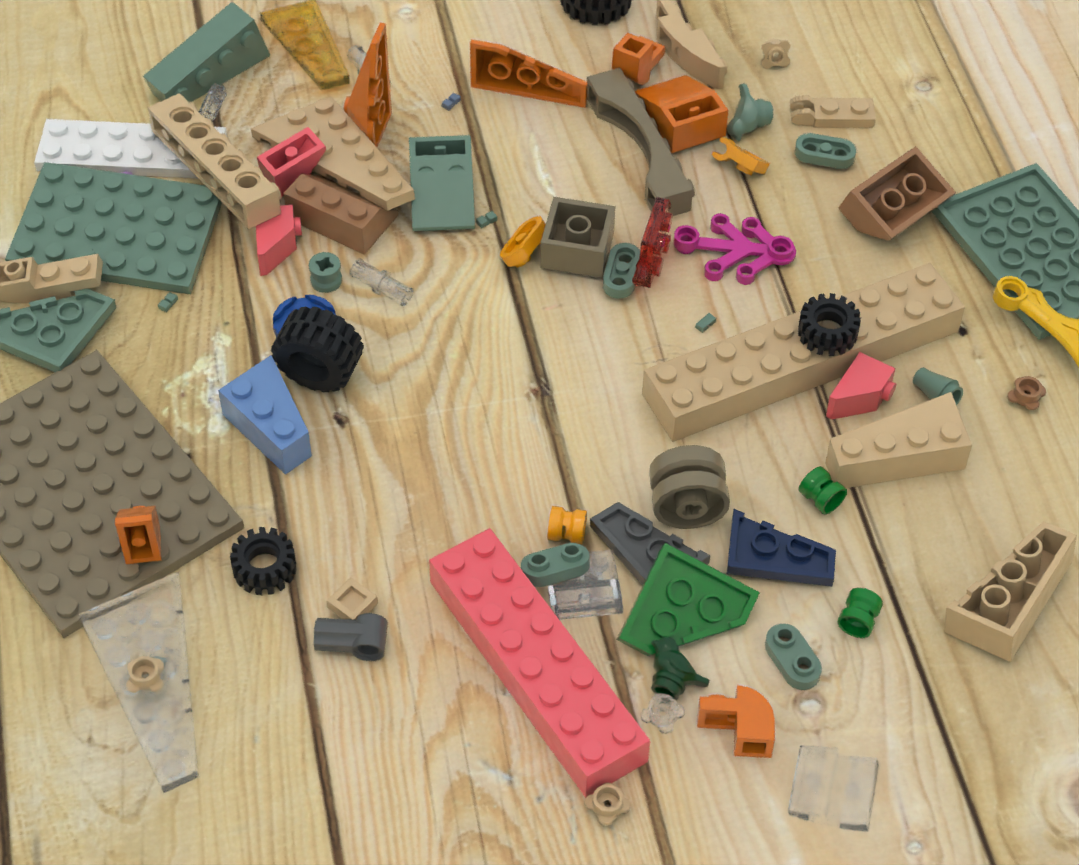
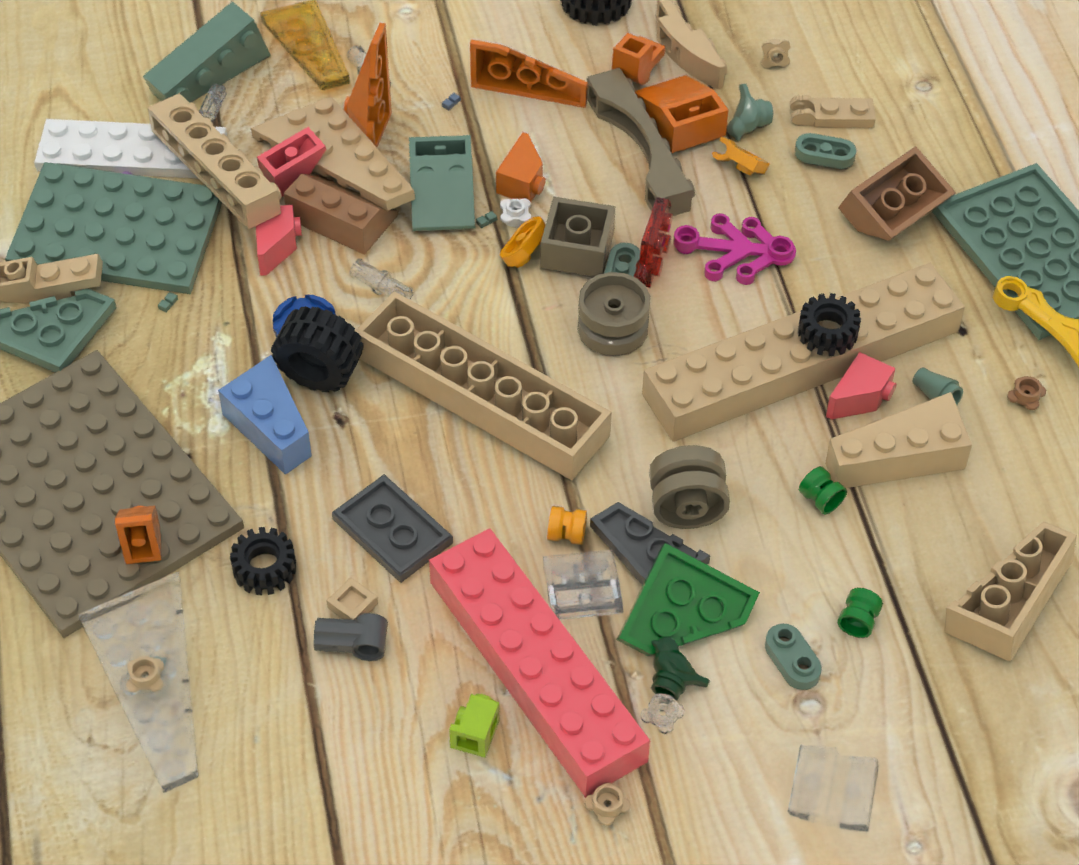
(325, 272): sand green wheel -> none
(392, 528): none -> dark grey tile
(475, 725): none -> lime brick
(484, 385): none -> tan brick
(515, 211): none -> white plate
(521, 171): none -> orange slope
(556, 564): sand green plate -> none
(613, 313): none -> dark tan wheel
(705, 322): sand green piece -> none
(747, 715): orange brick -> none
(771, 554): dark blue wing -> none

